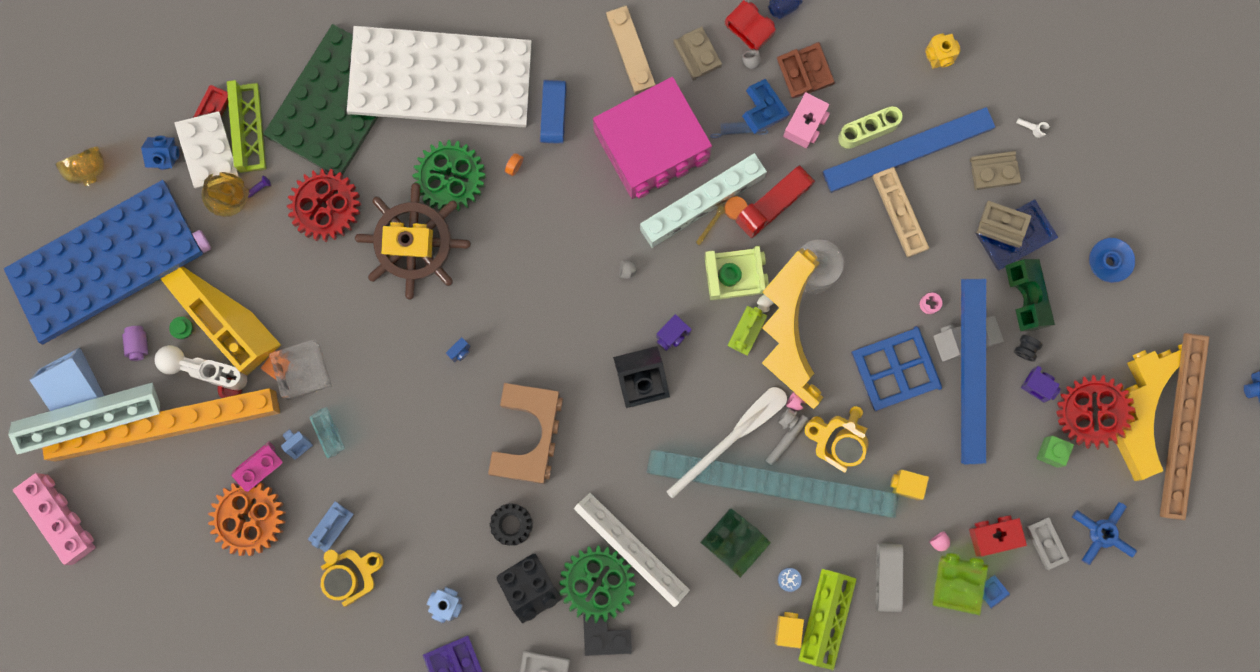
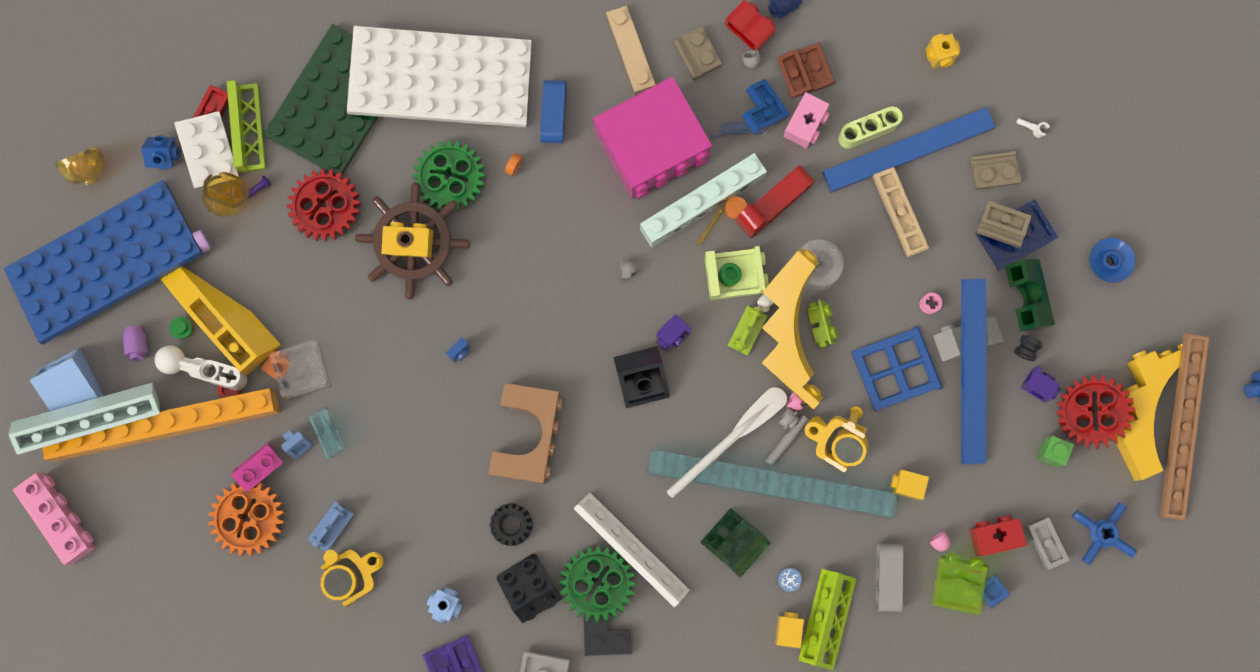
(821, 314): none -> lime hinge

